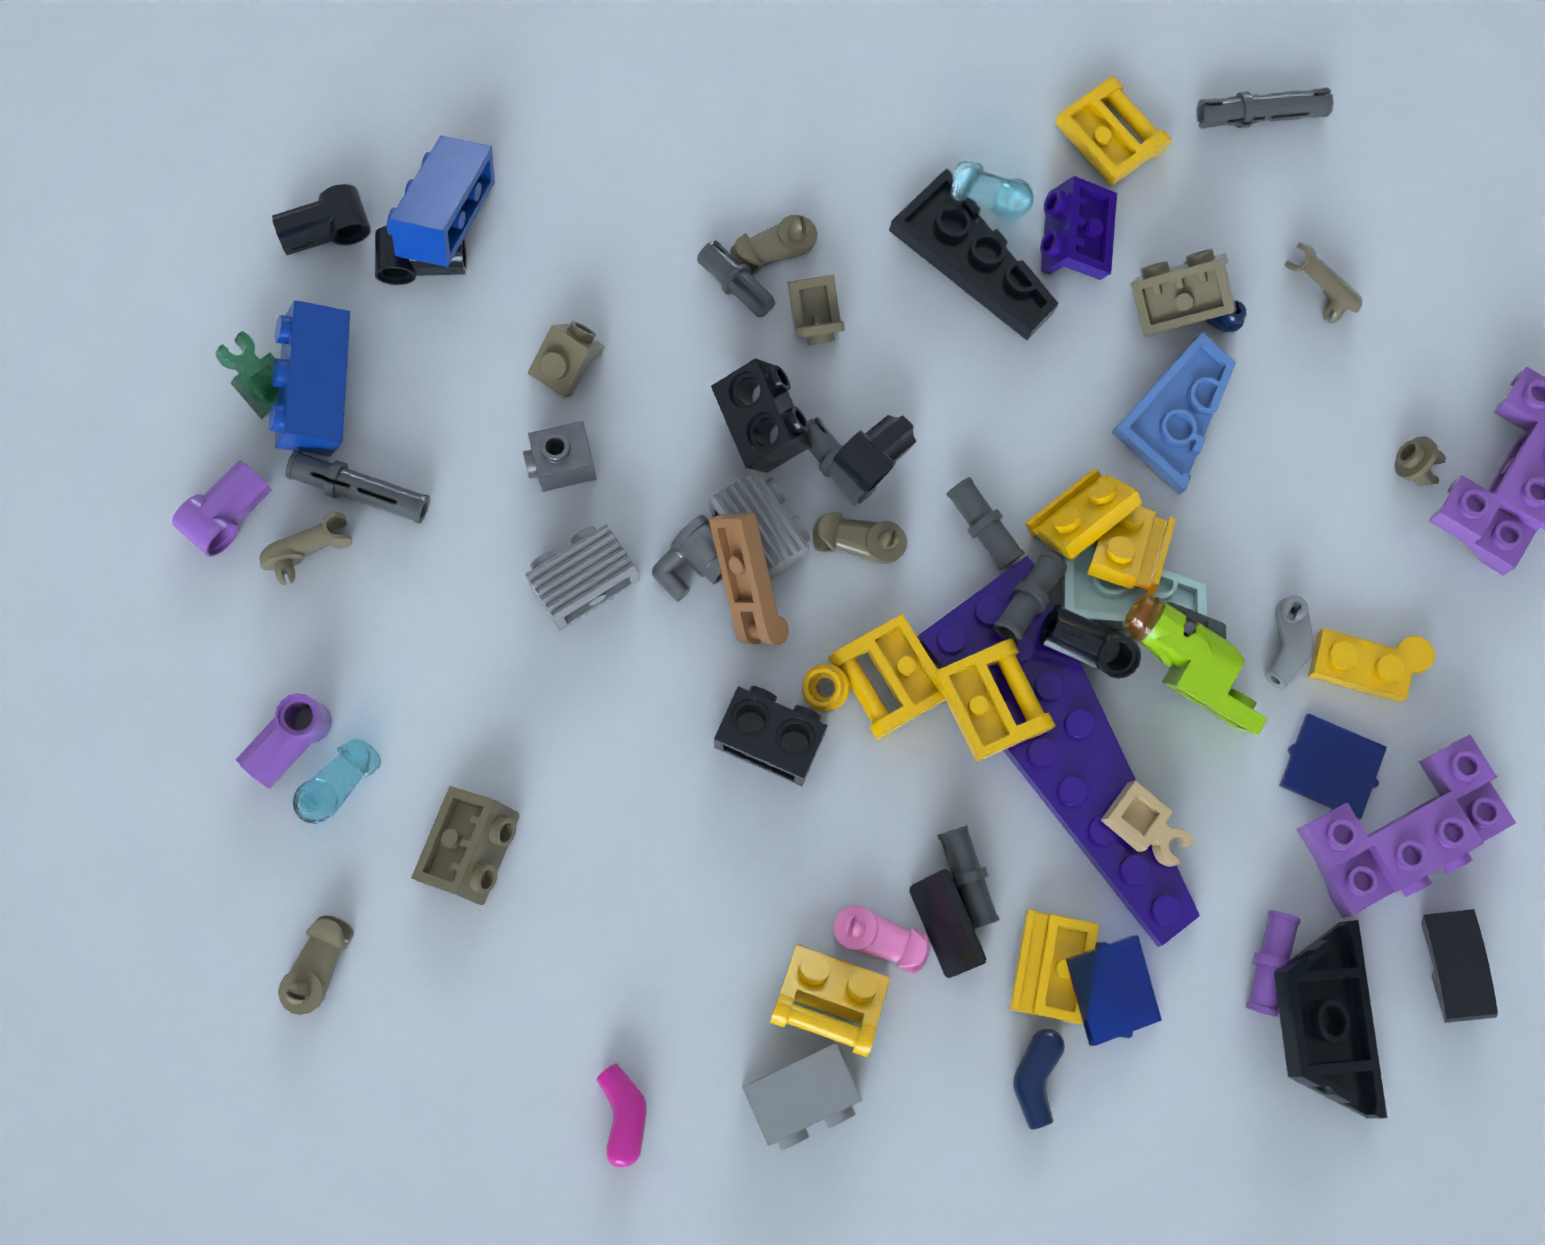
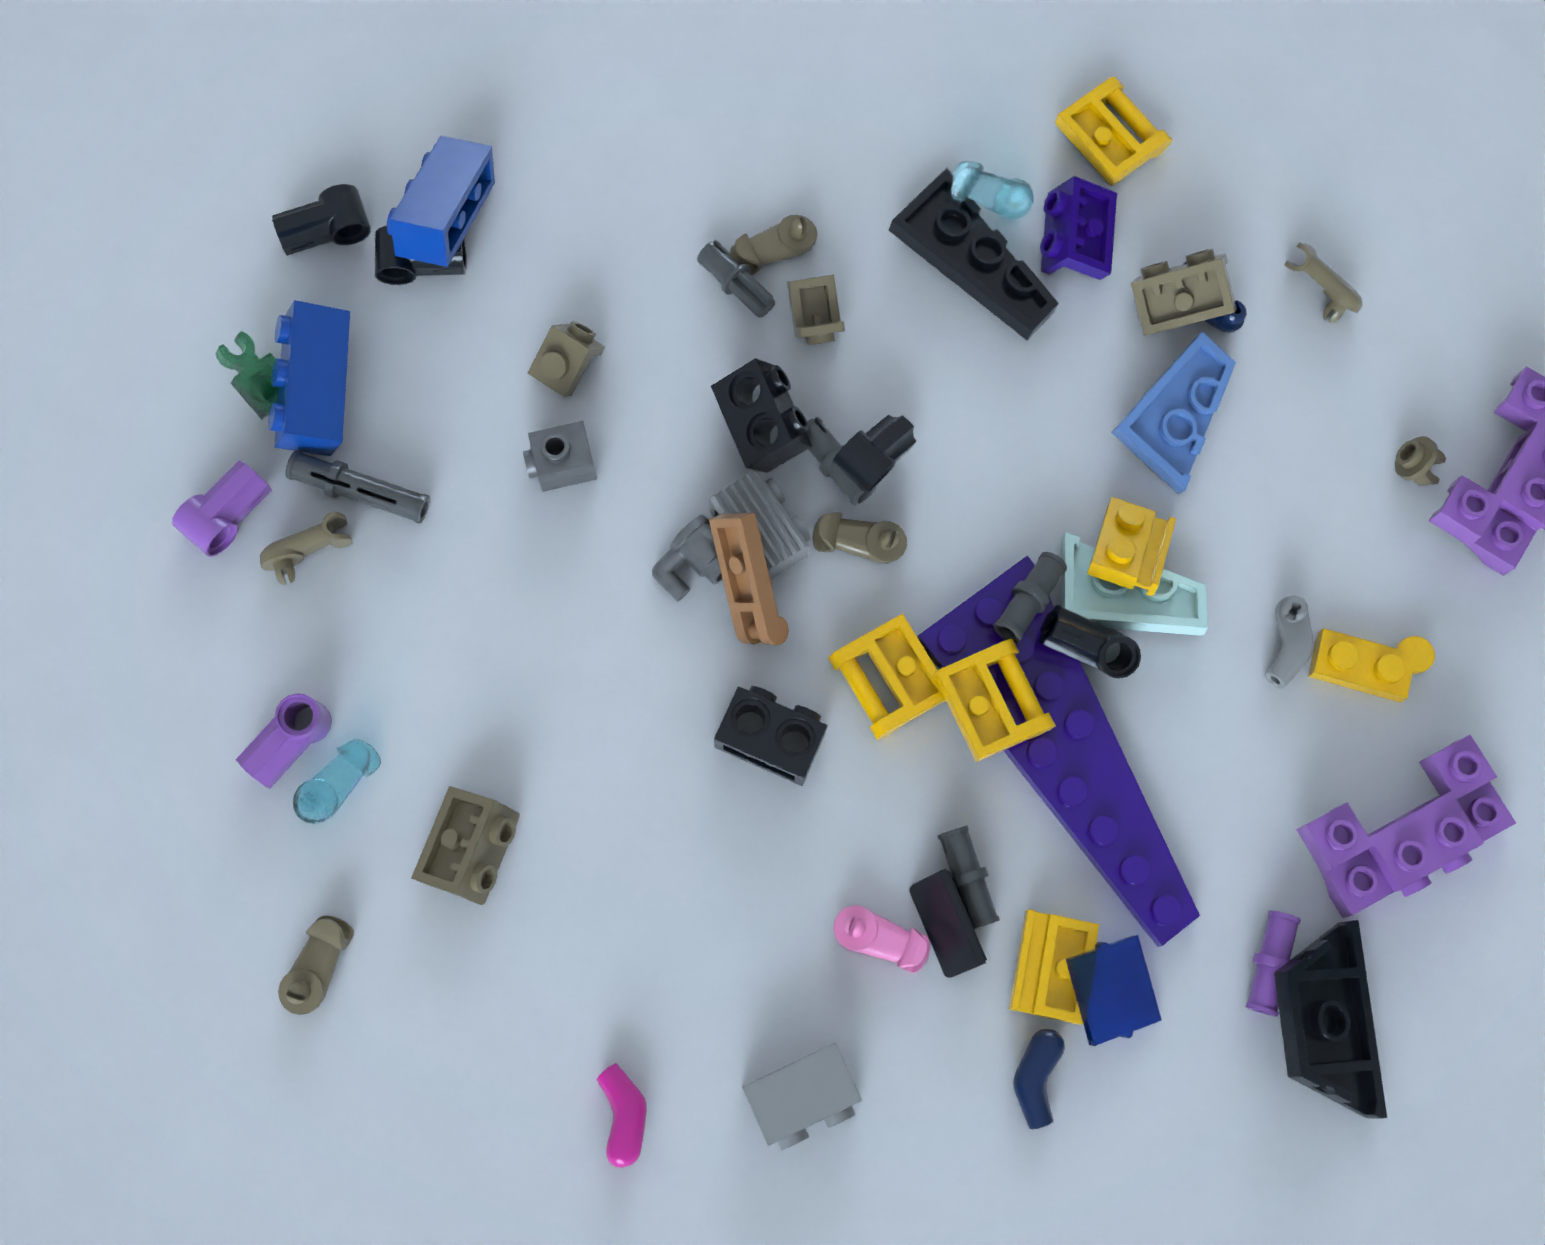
(581, 575): light grey brick -> none
(813, 680): yellow plate -> none
(836, 989): yellow plate -> none
(985, 523): dark grey pin -> none
(1083, 513): yellow plate -> none
(1142, 822): tan plate -> none
(1198, 658): lime plate -> none
(1261, 108): dark grey pin -> none
(1332, 765): clear blue piece -> none
(1460, 966): black slope -> none

